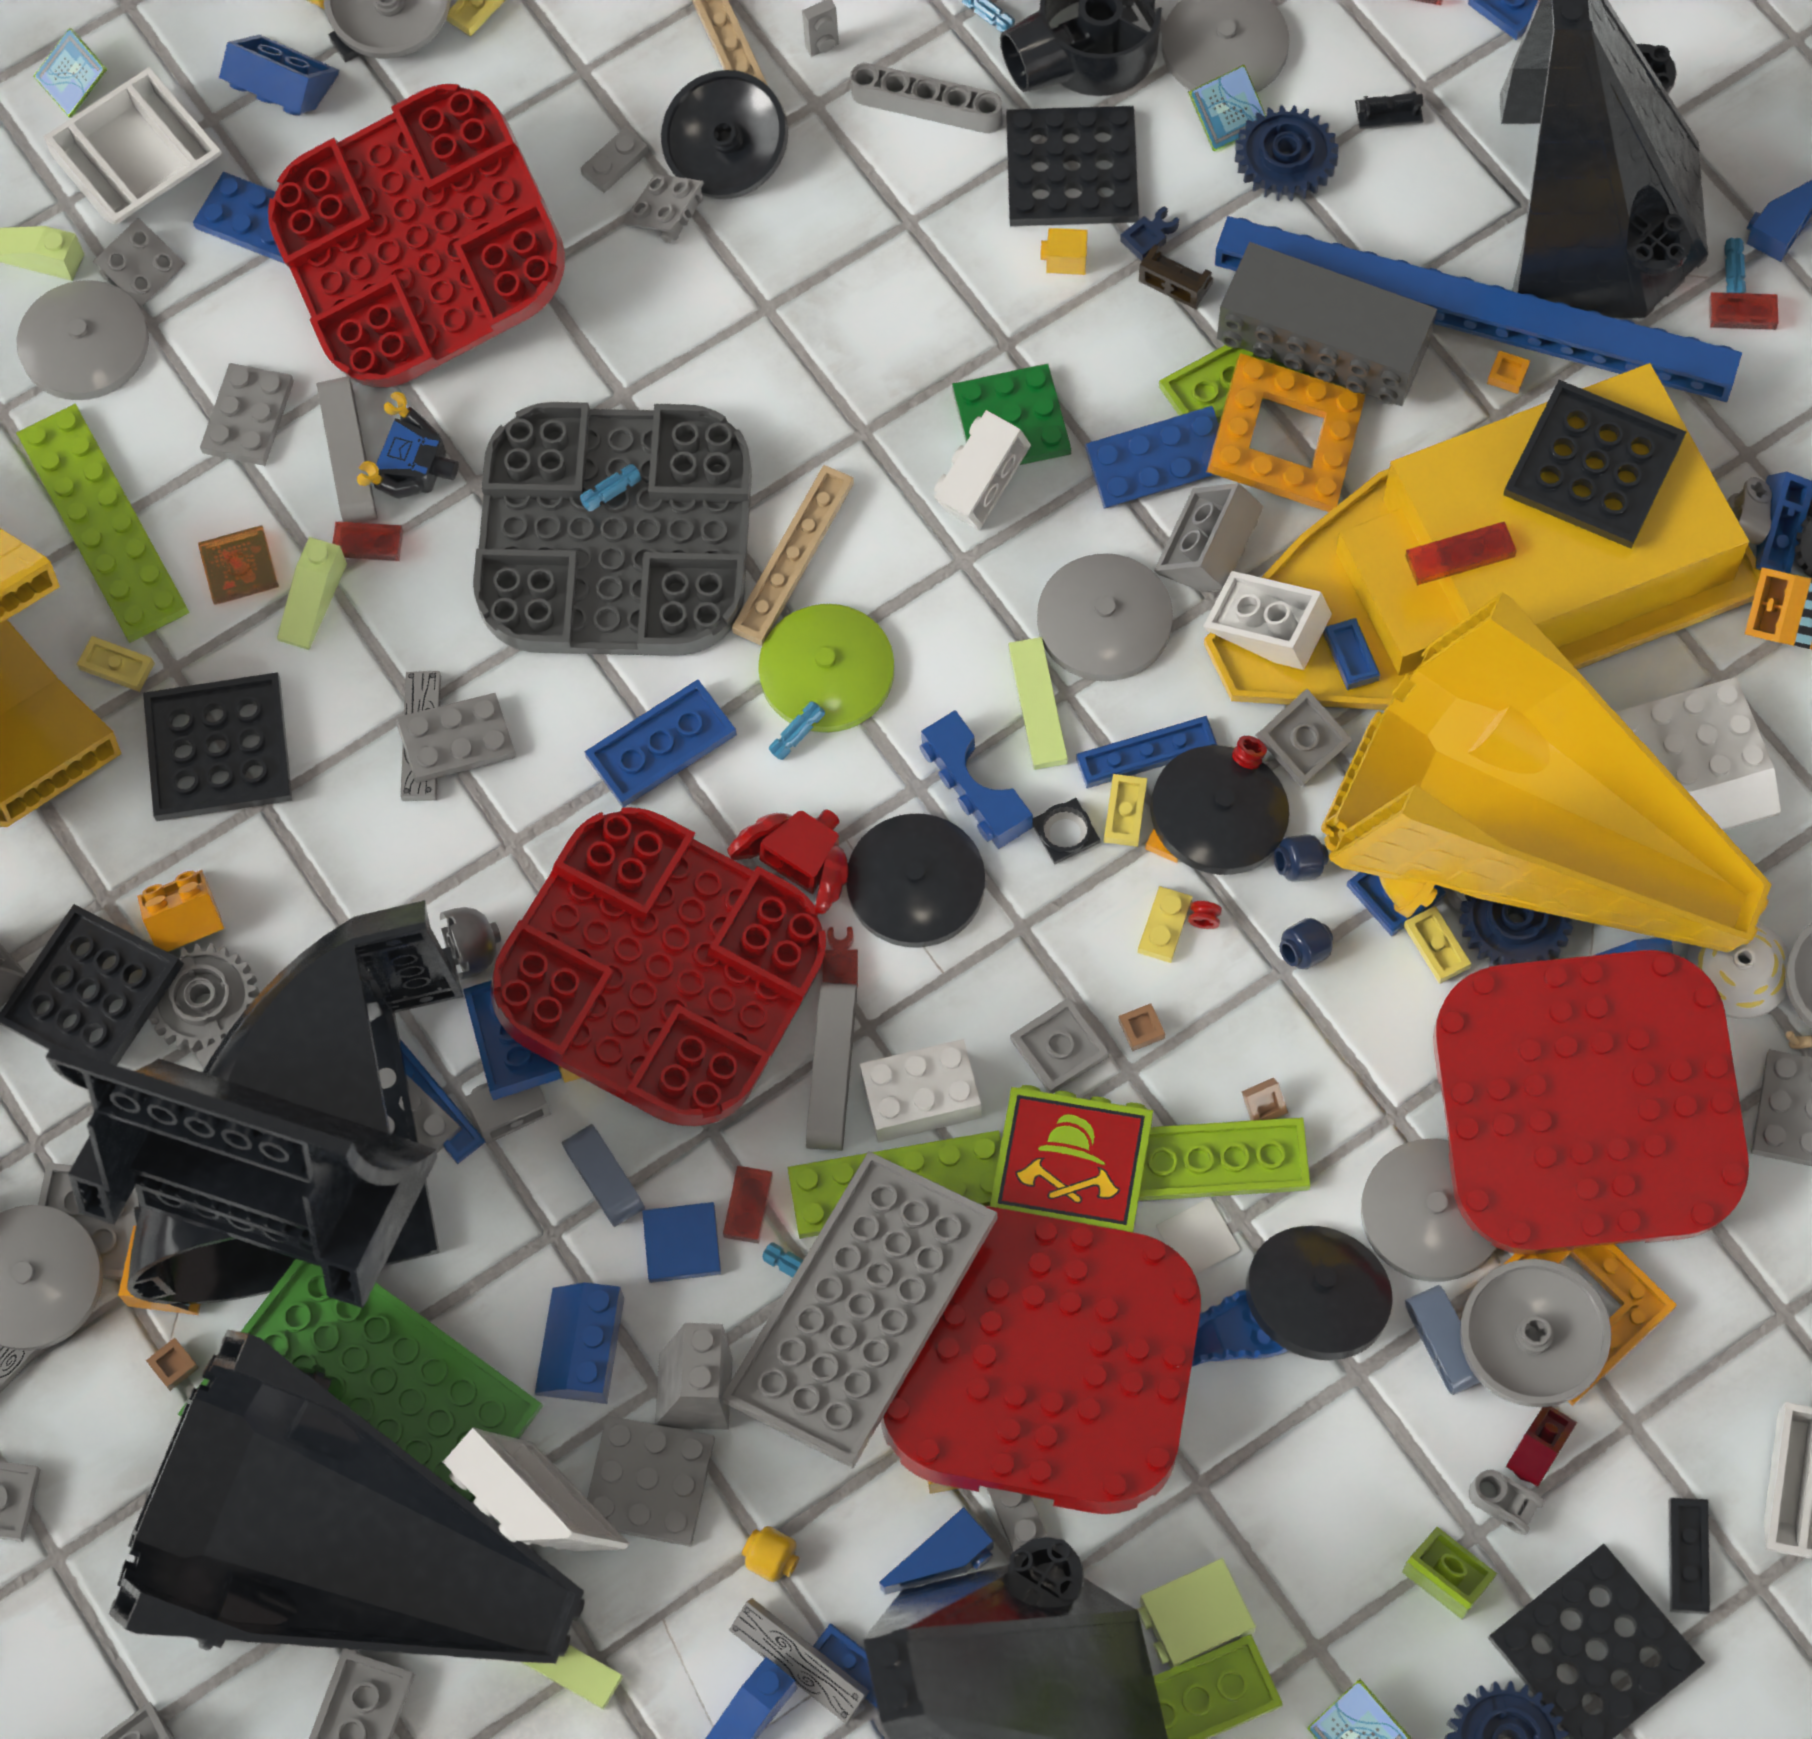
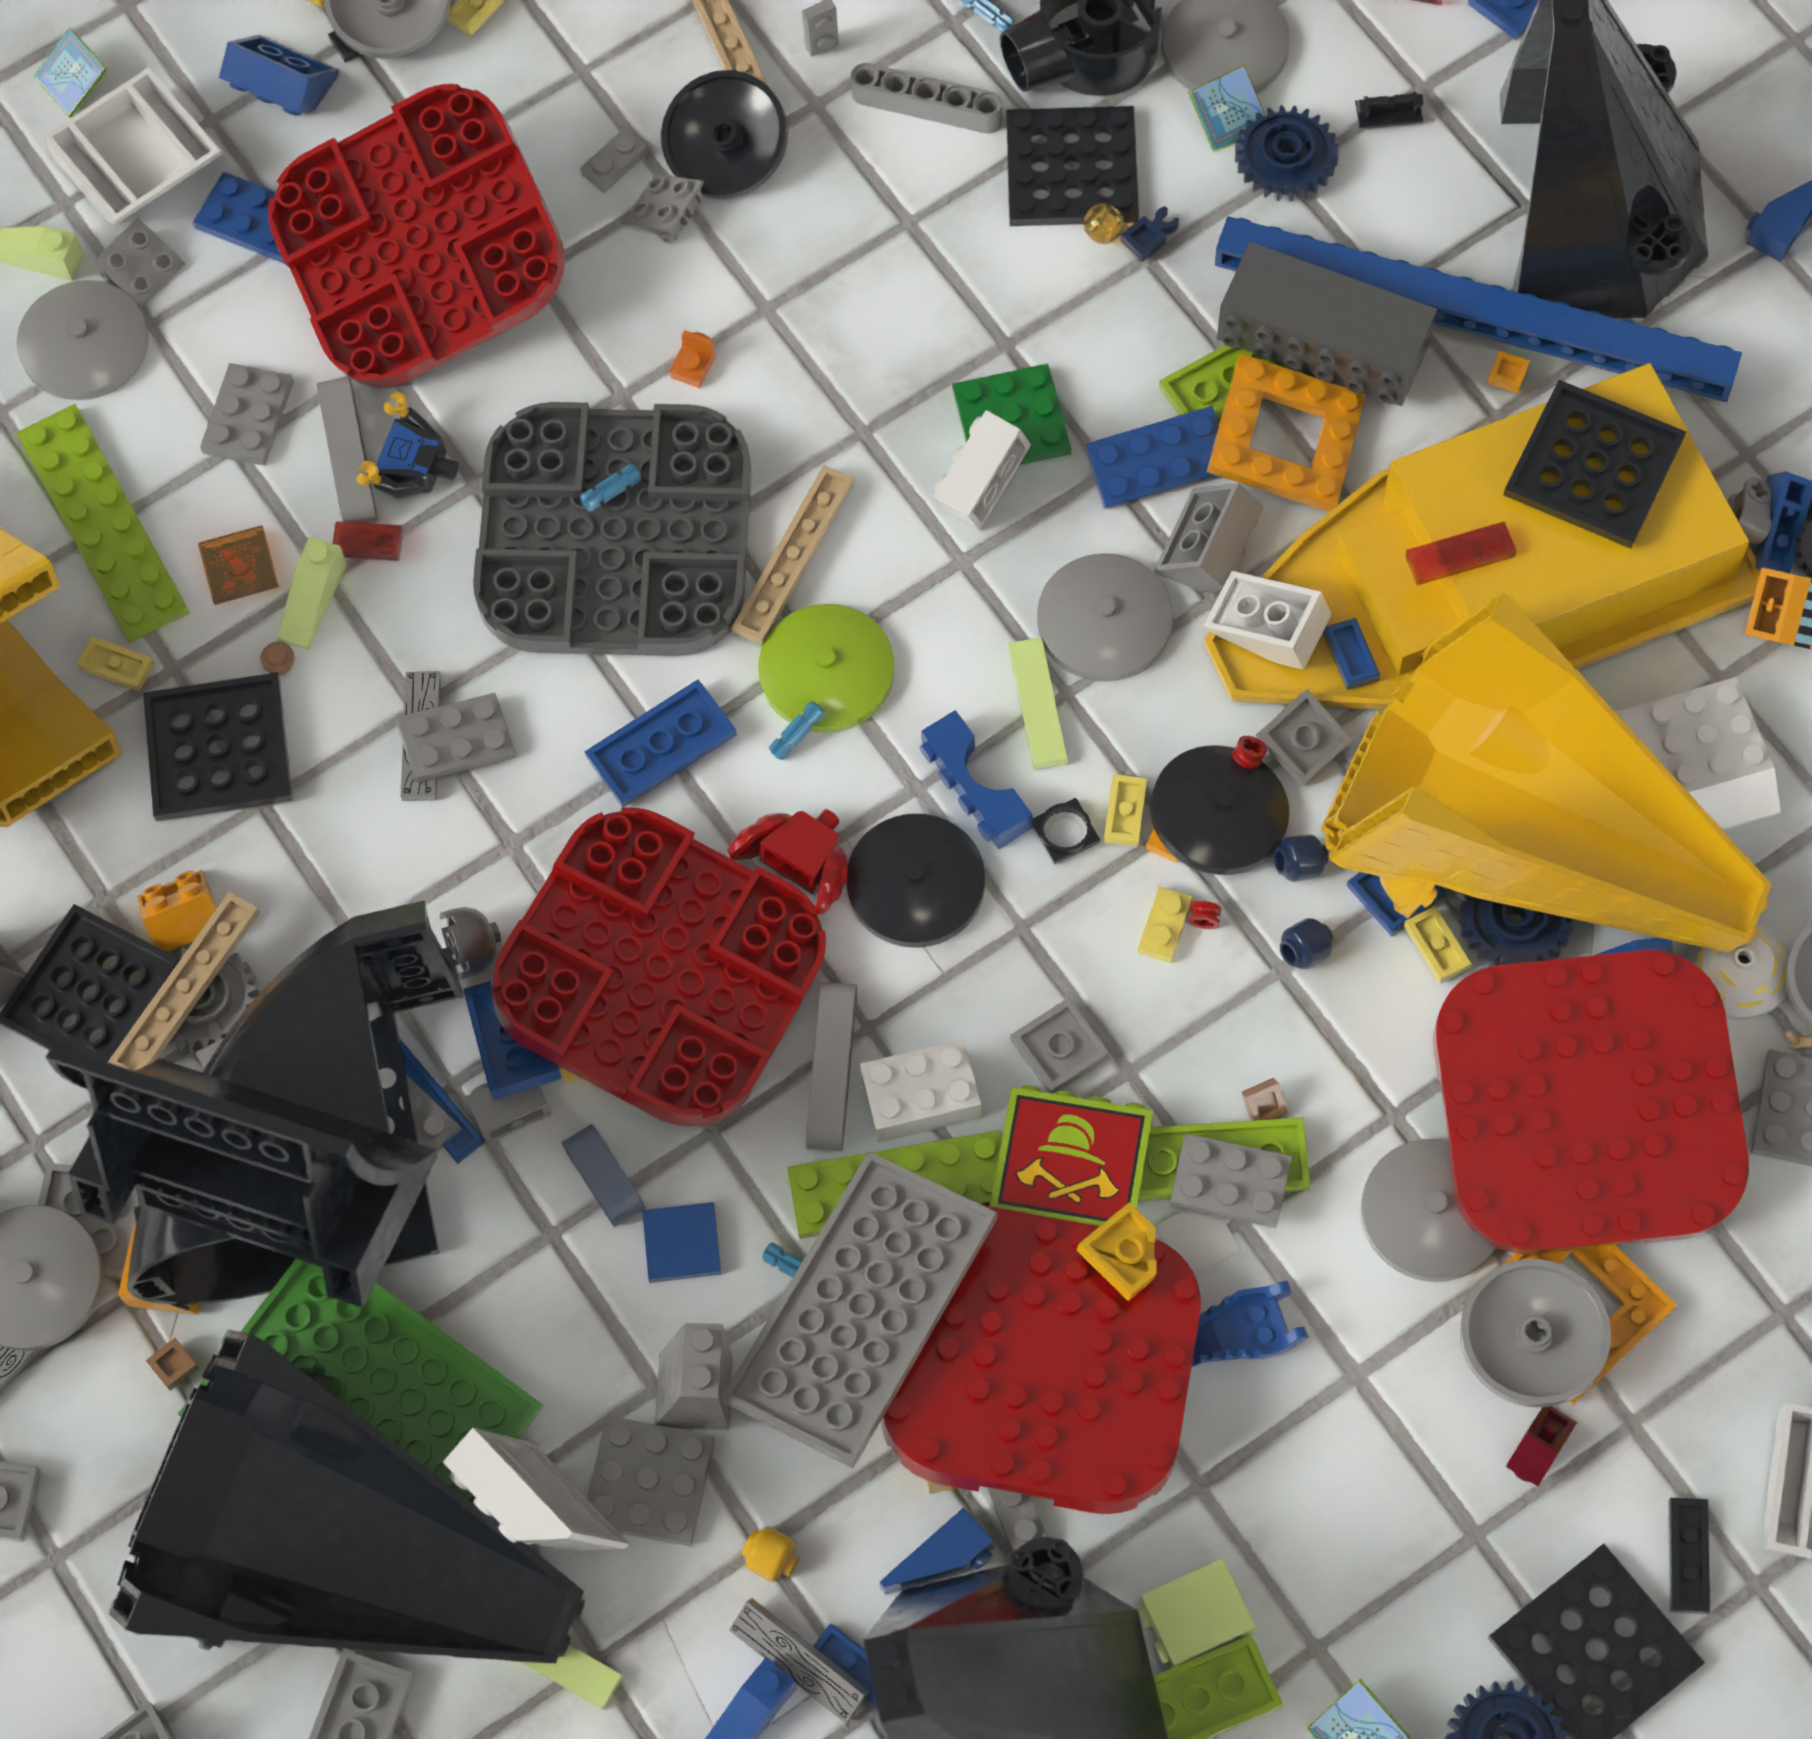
(186, 983): none -> tan plate
(277, 657): none -> medium nougat plate
(580, 1342): blue slope -> none
(693, 359): none -> orange bracket
(748, 1204): clear red plate -> none
(840, 963): clear red plate -> none
(1065, 251): yellow brick -> none
(1103, 223): none -> clear yellow piece
(1123, 1251): none -> yellow plate
(1141, 1027): medium nougat plate -> none
(1143, 751): blue tile -> none
(1174, 278): dark brown hinge -> none
(1230, 1180): none -> light grey plate
(1319, 1292): black dish -> none
(1440, 1333): sand blue beam -> none
(1448, 1572): lime slope -> none
(1507, 1502): light grey piece -> none
(1735, 265): dark azure axle -> none
(1743, 310): clear red plate -> none

